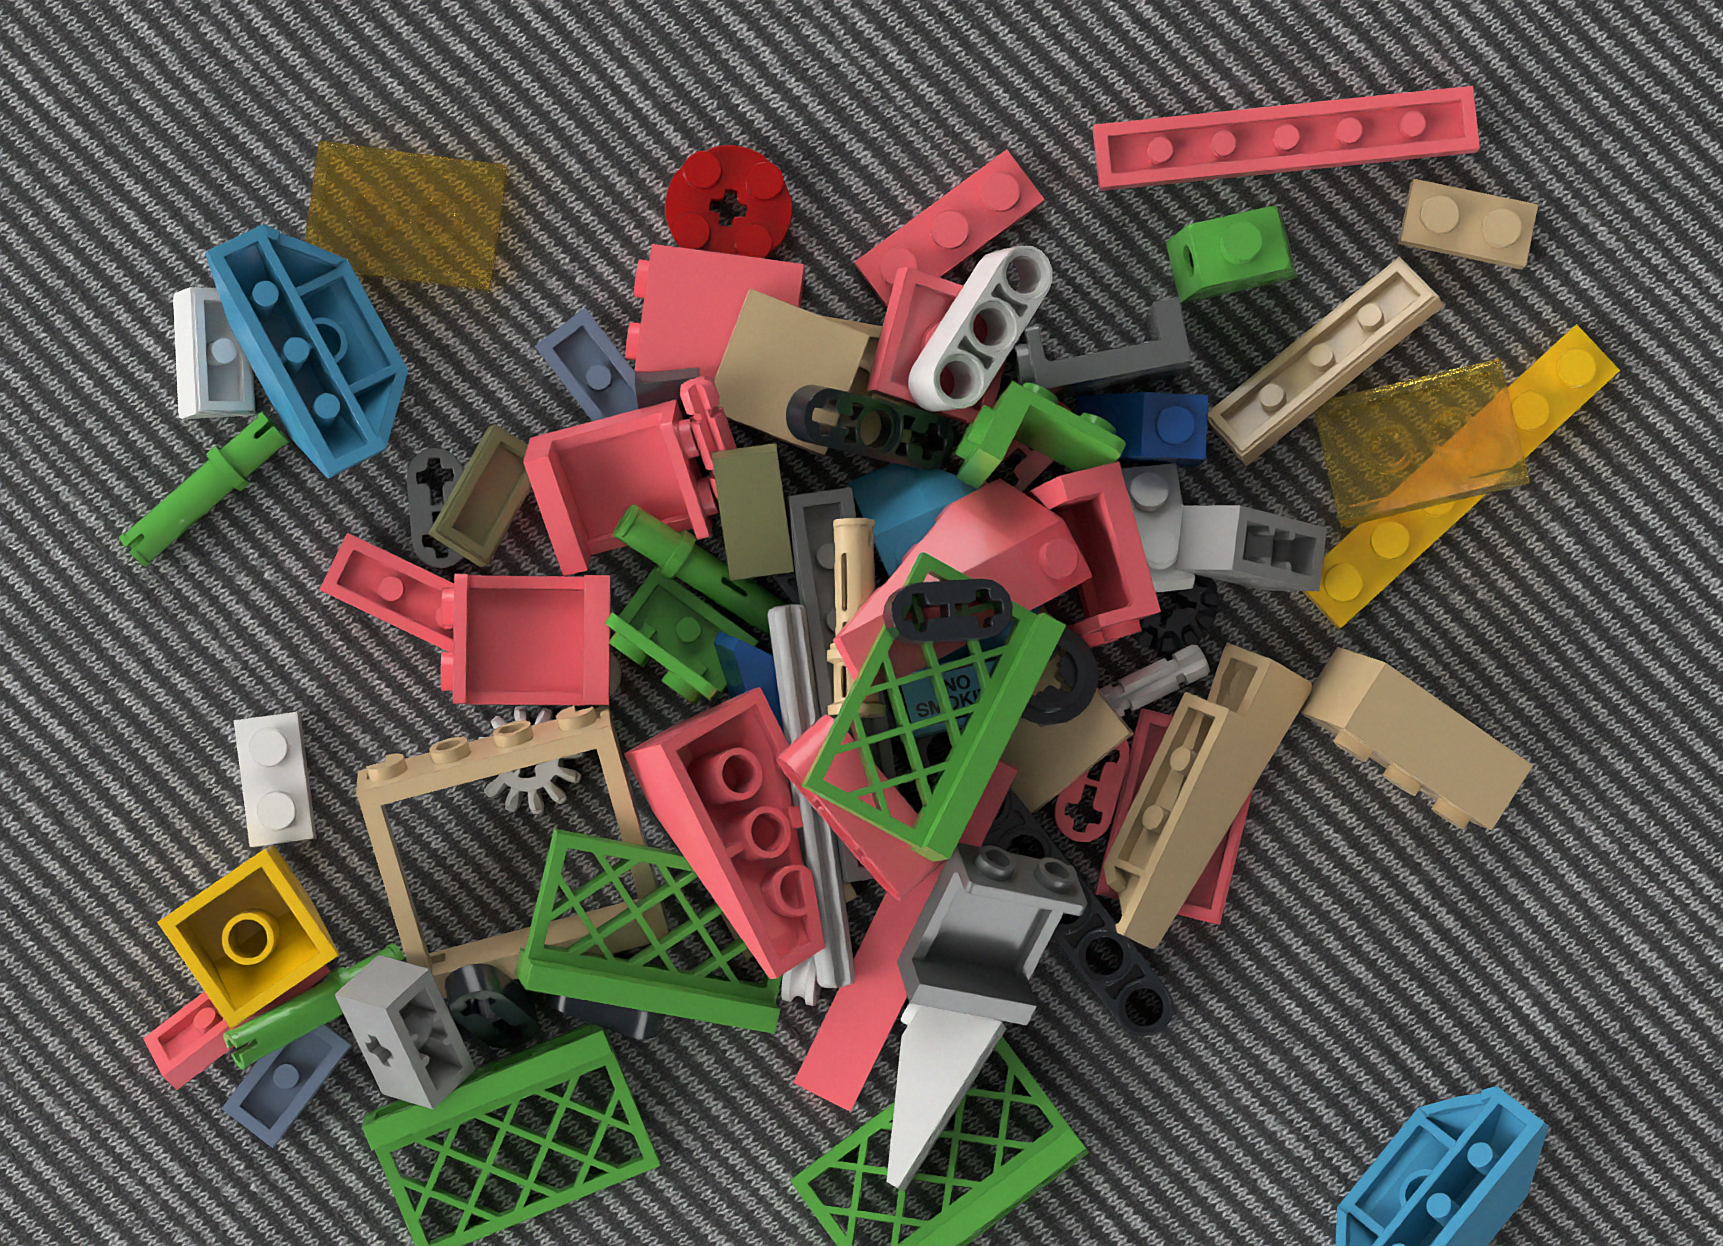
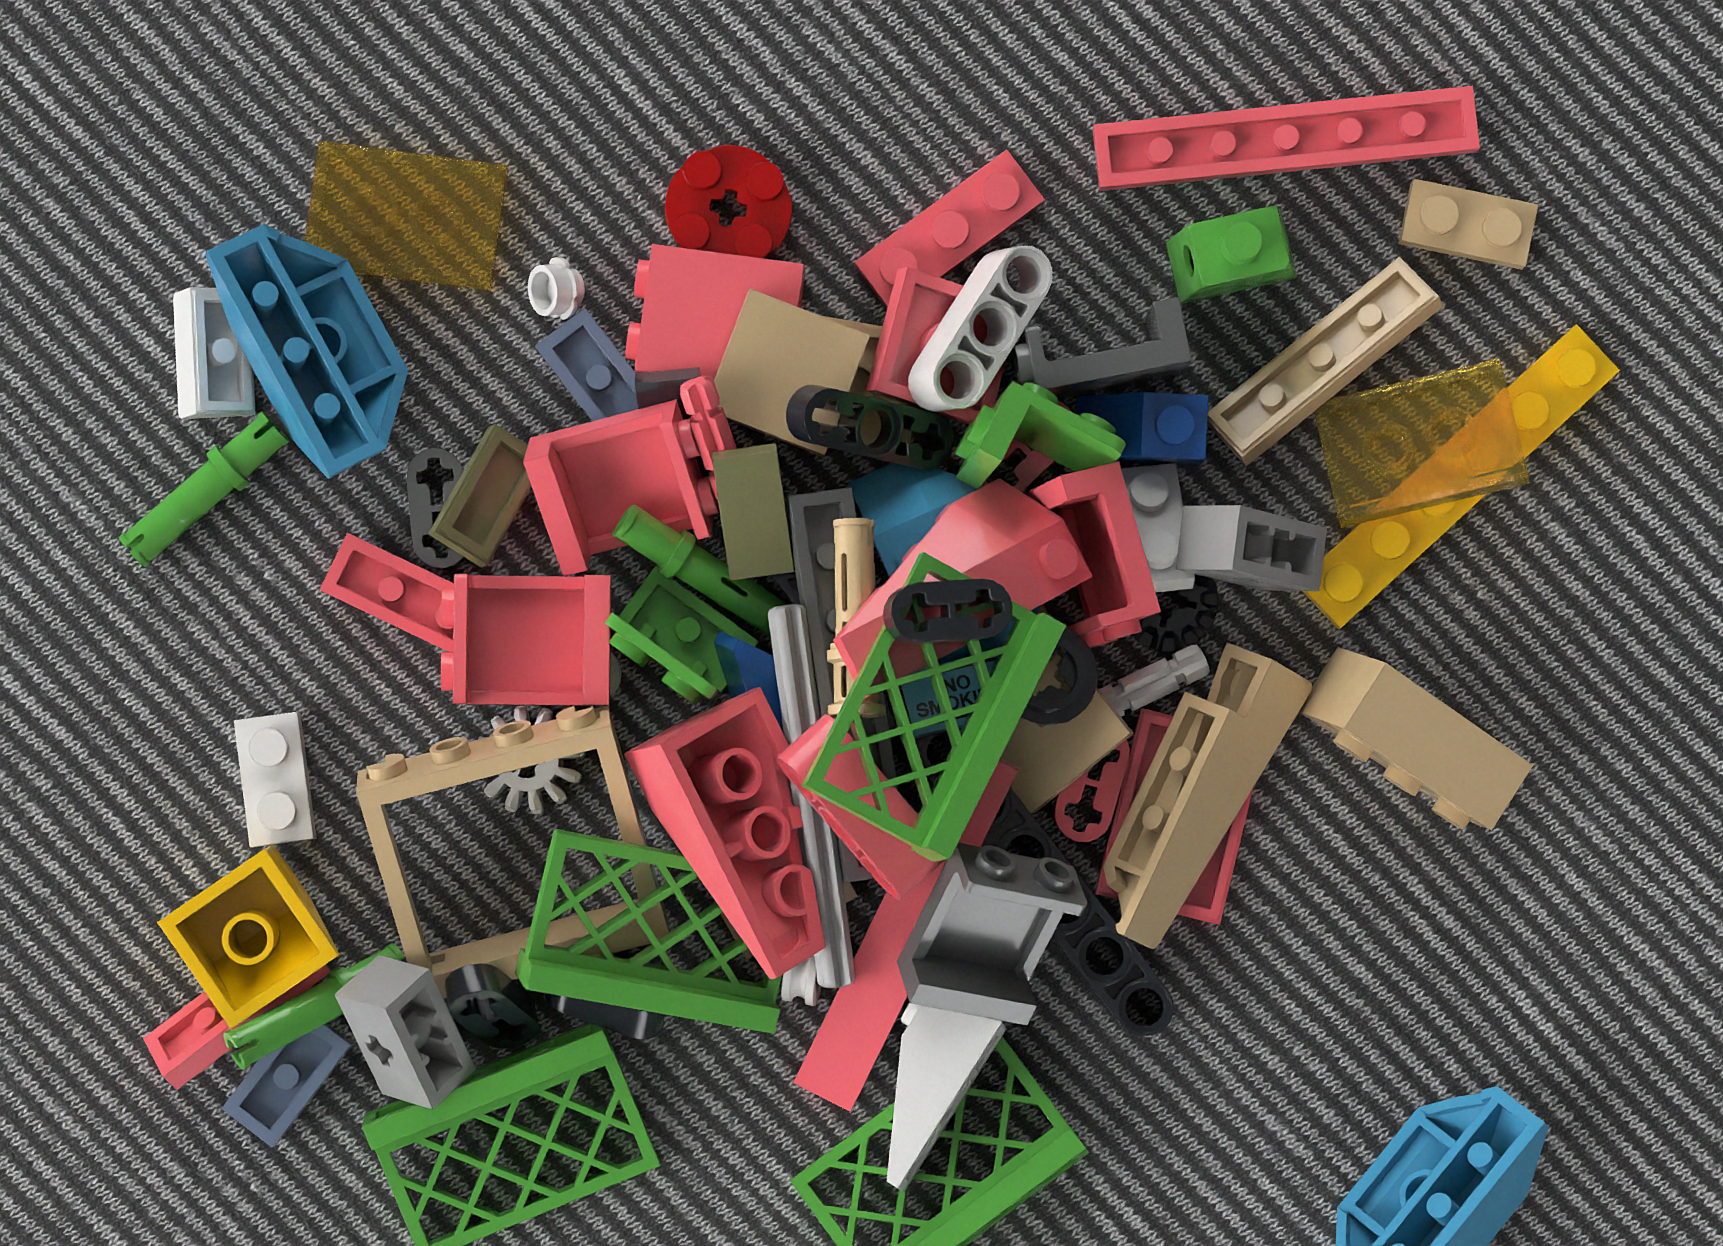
(555, 289): none -> white plate

